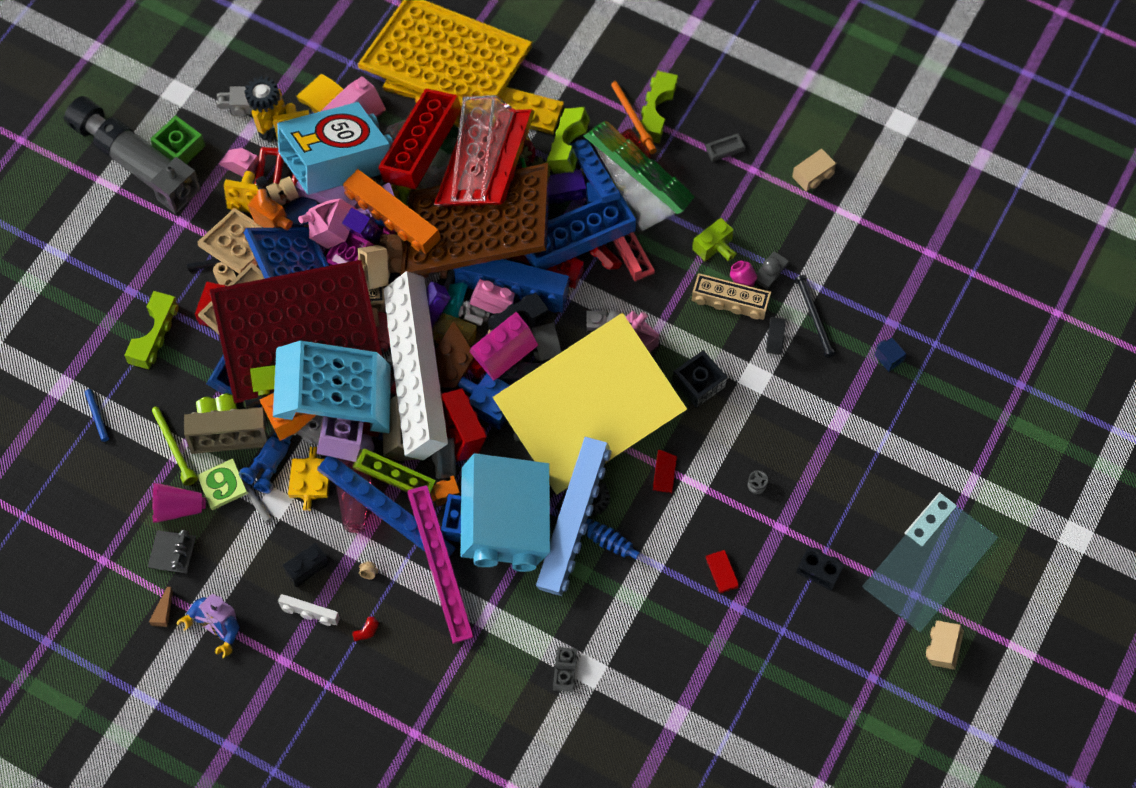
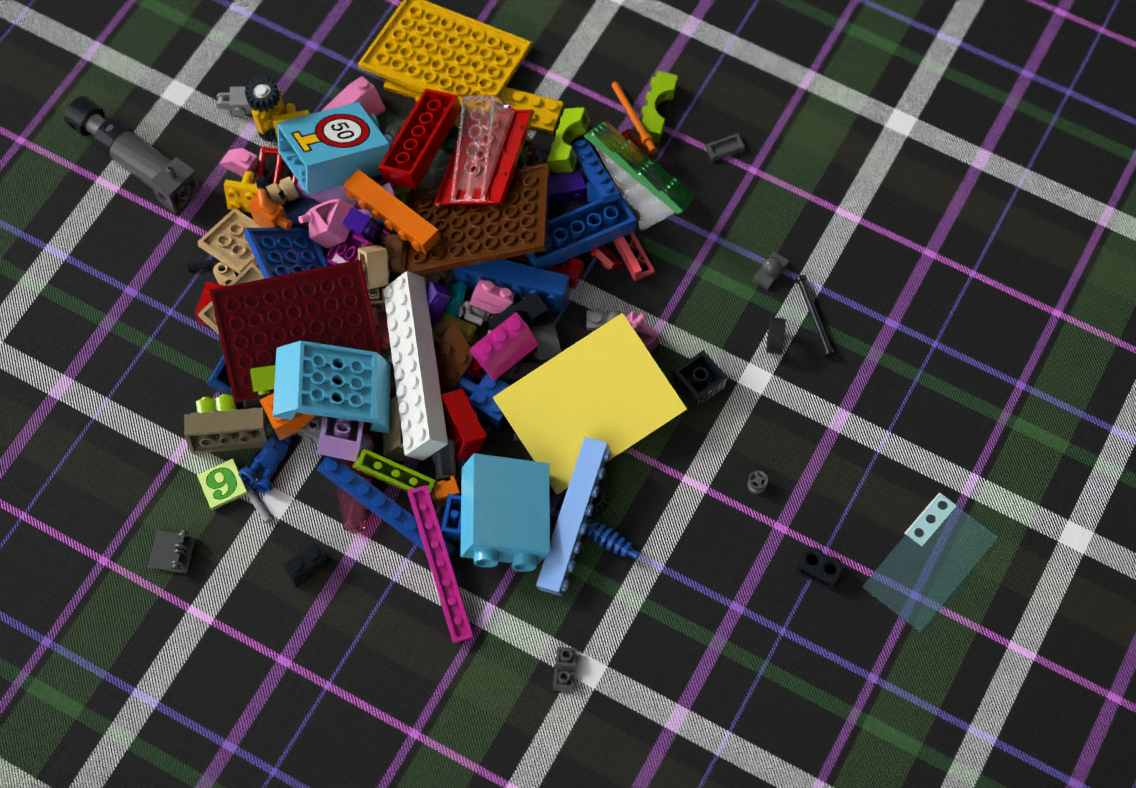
(96, 415): blue bar -> none
(143, 350): lime arch -> none
(161, 614): medium nougat piece -> none
(175, 502): dark pink cone -> none
(178, 140): bright green brick -> none
(188, 475): lime piece -> none
(216, 617): torso -> none
(307, 481): yellow plate -> none
(308, 610): white plate -> none
(319, 93): yellow slope -> none
(368, 570): tan plate -> none
(368, 630): red arm -> none
(664, 472): red slope -> none
(715, 240): lime brick -> none
(722, 571): red tile -> none
(730, 296): tan brick -> none
(743, 273): dark pink head -> none
(814, 170): tan brick -> none
(889, 354): dark blue brick -> none
(945, 644): tan brick -> none

